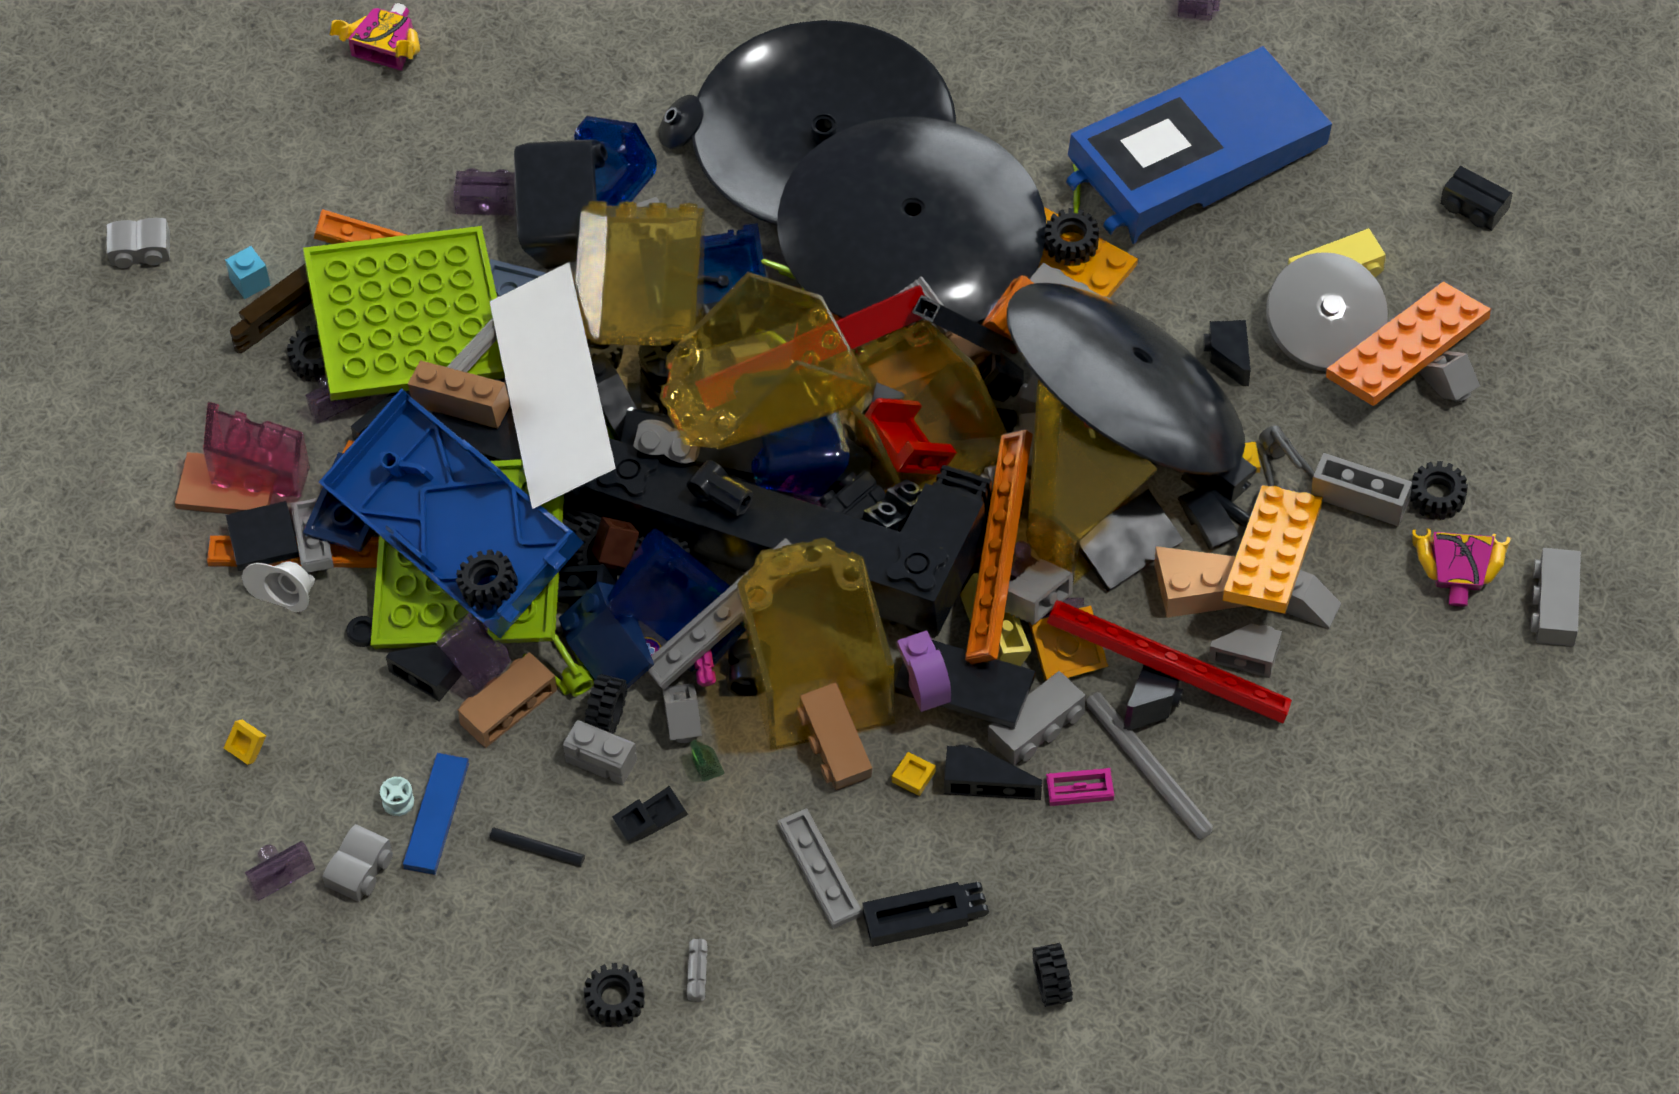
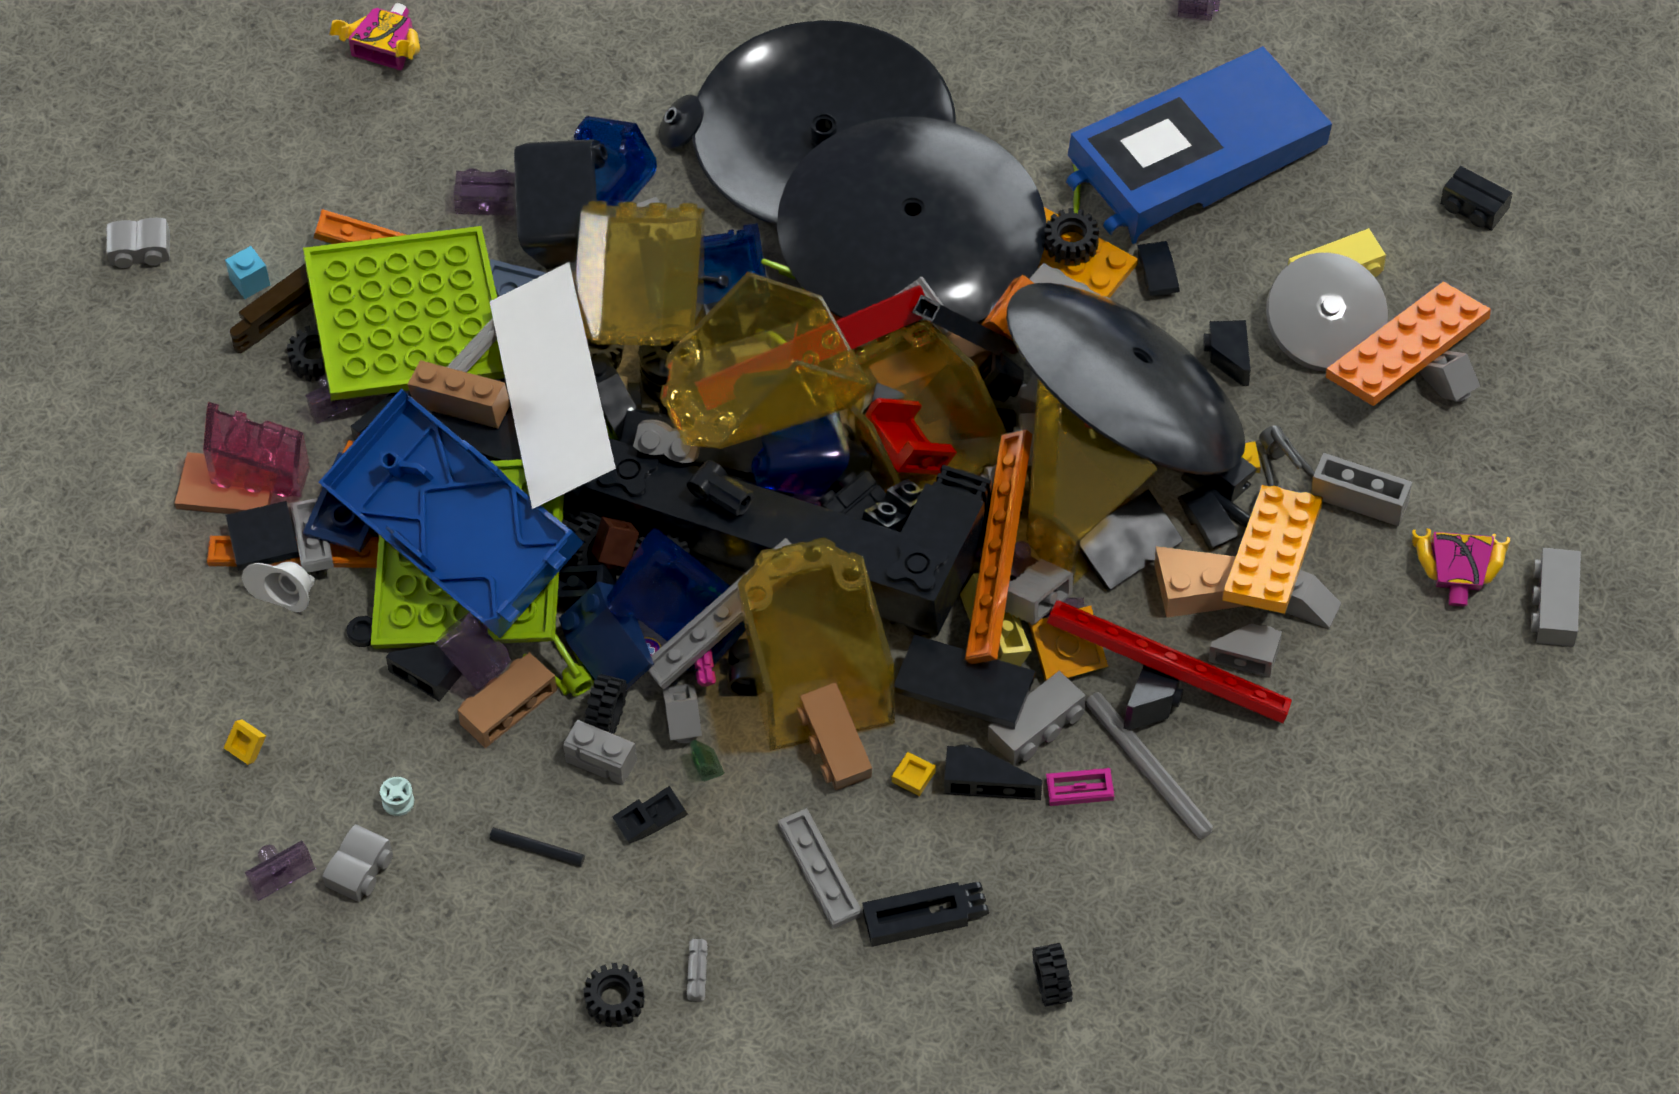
(436, 813): blue tile -> none
(485, 566): black tyre -> none
(926, 671): medium lavender brick -> none
(1158, 268): none -> black slope
(1438, 505): black tyre -> none

